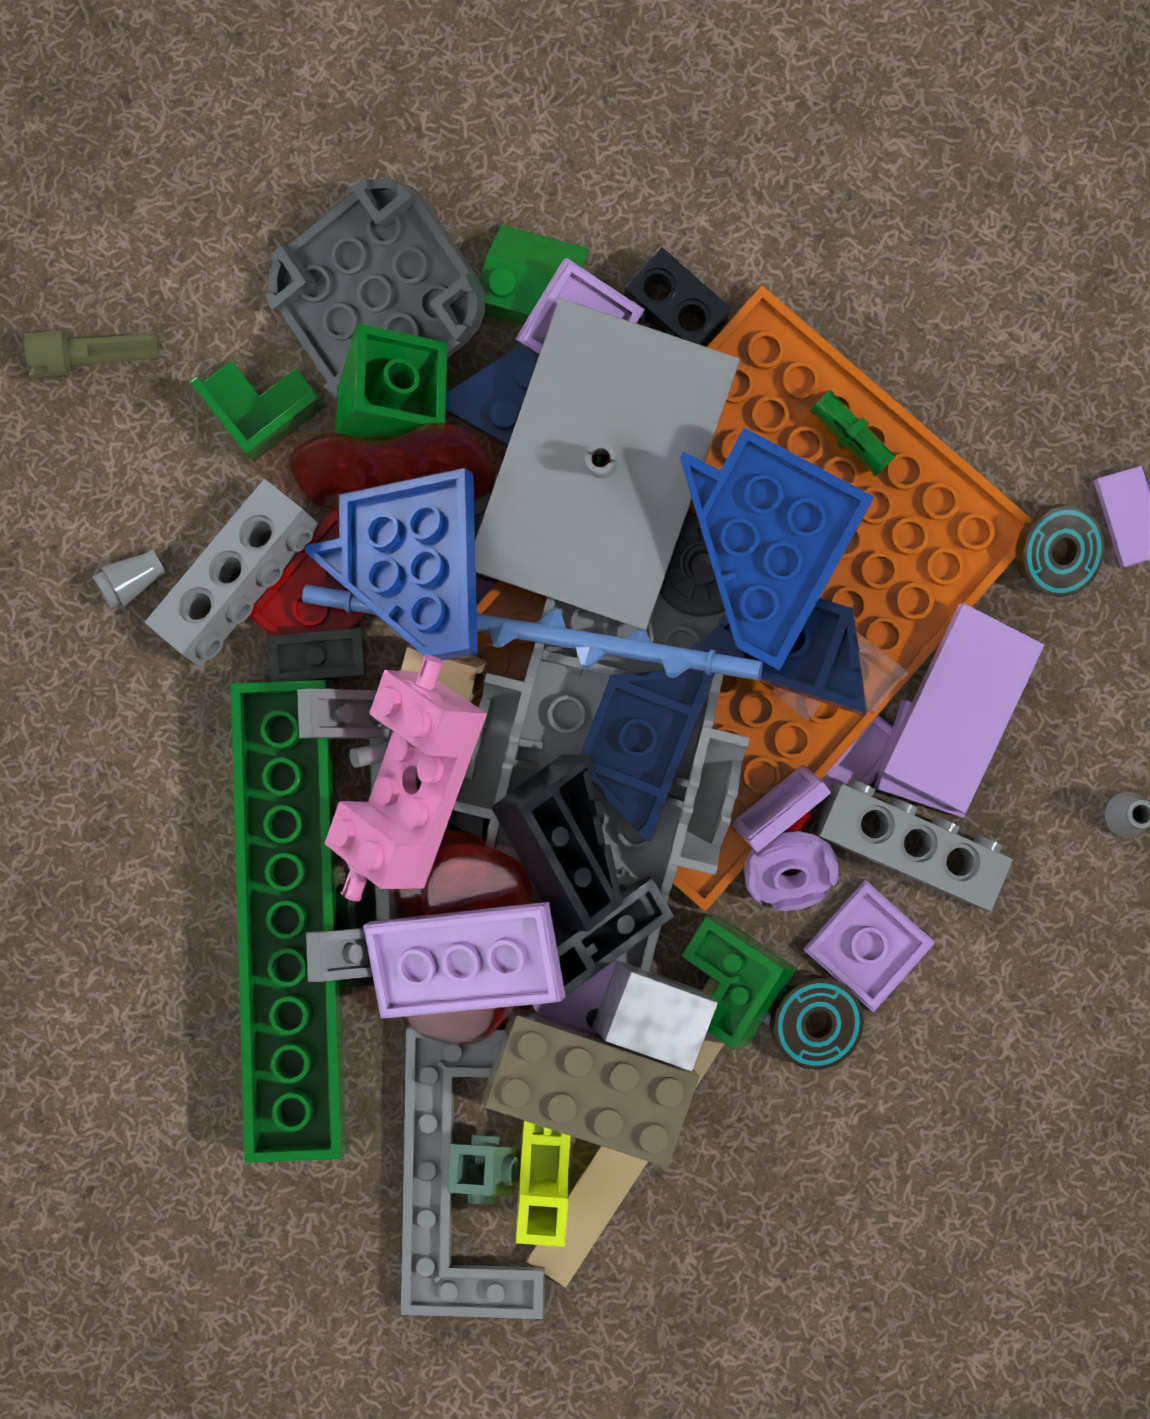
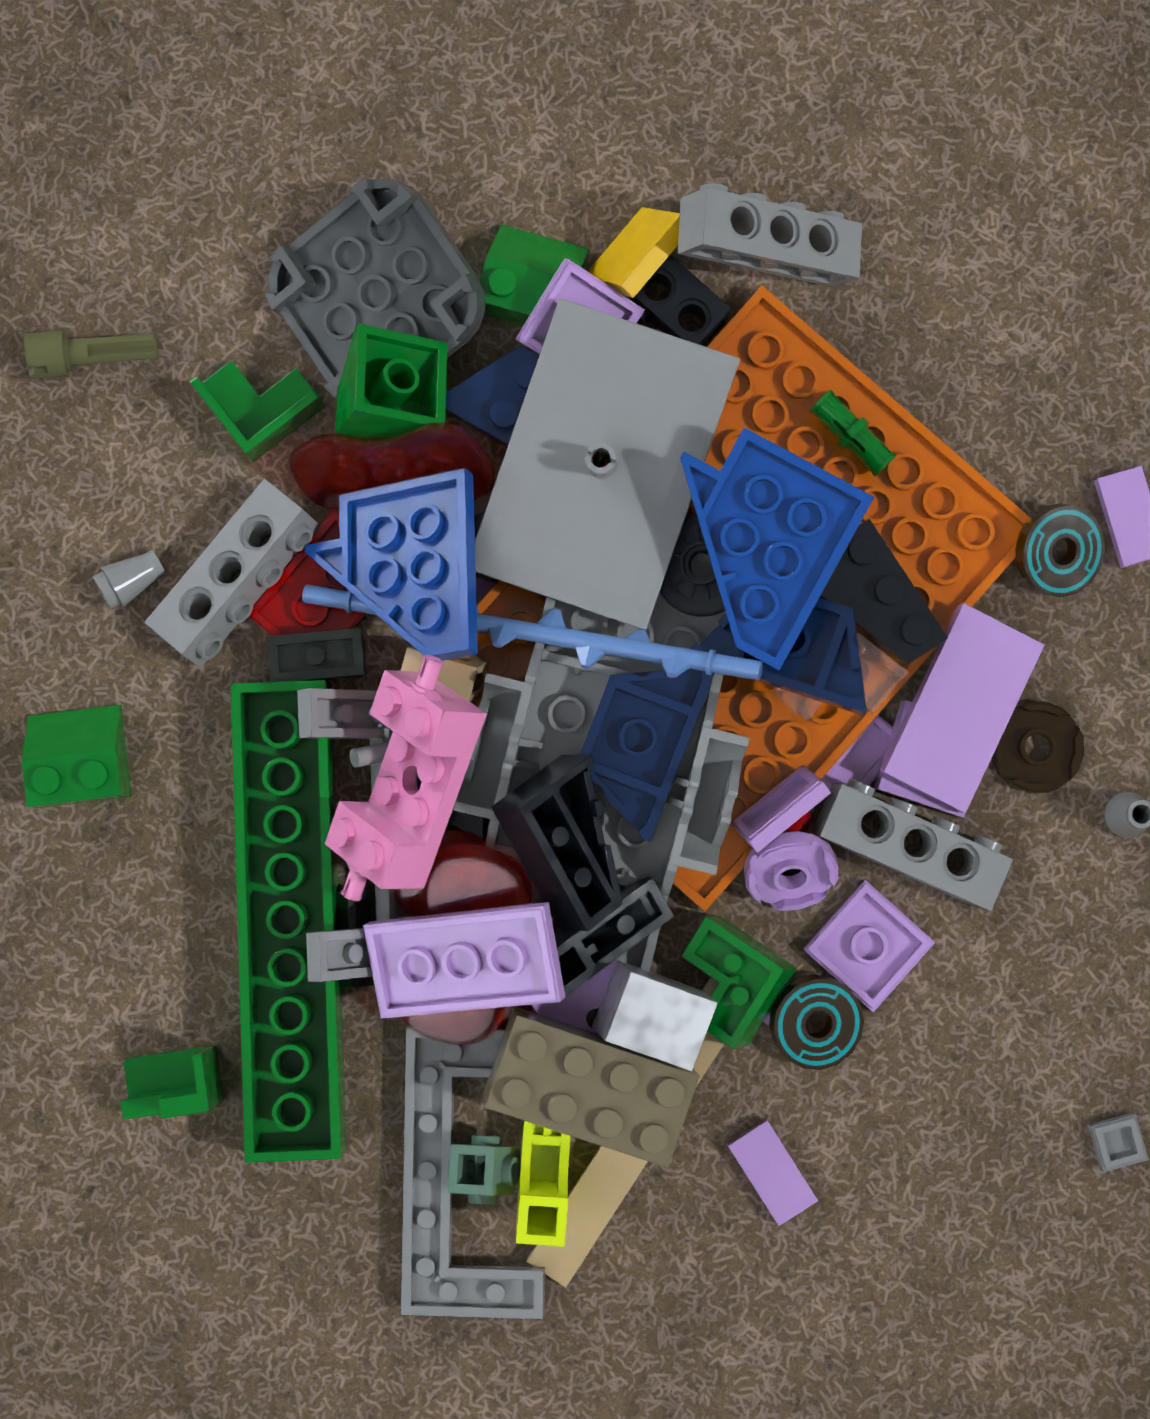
(75, 757): none -> green slope
(173, 1083): none -> green panel
(638, 251): none -> yellow tile
(769, 236): none -> light grey brick
(772, 1172): none -> lavender tile
(883, 598): none -> black wedge
(1064, 754): none -> dark brown tile
(1118, 1142): none -> light grey tile

